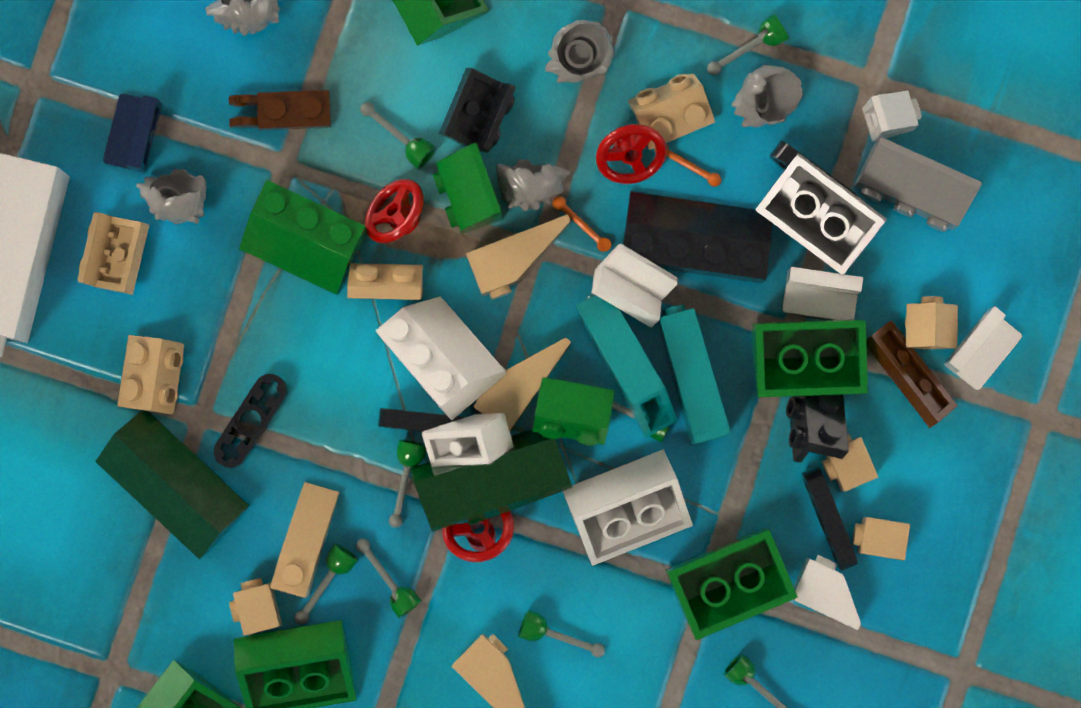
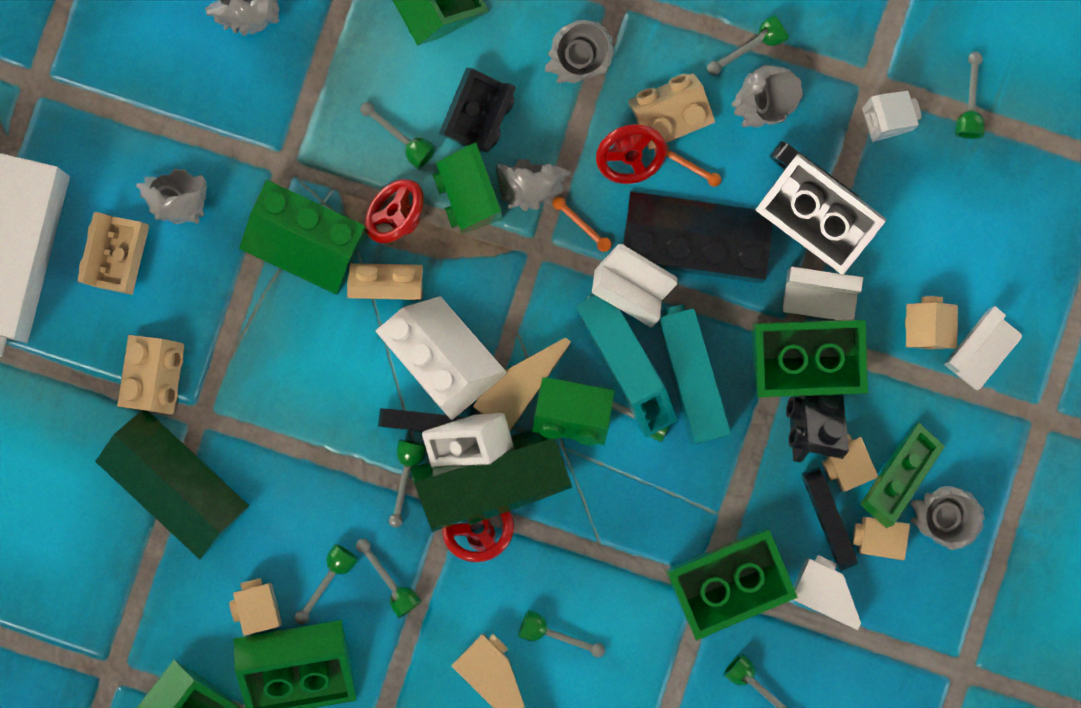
(132, 132): dark blue panel -> none
(243, 448): black beam -> none
(284, 110): reddish brown hinge -> none
(305, 540): tan slope -> none
(509, 259): tan slope -> none
(628, 507): white slope -> none
(902, 475): none -> green plate
(910, 374): reddish brown plate -> none
(916, 185): light grey slope -> none
(949, 517): none -> light grey hair
(971, 123): none -> hinge

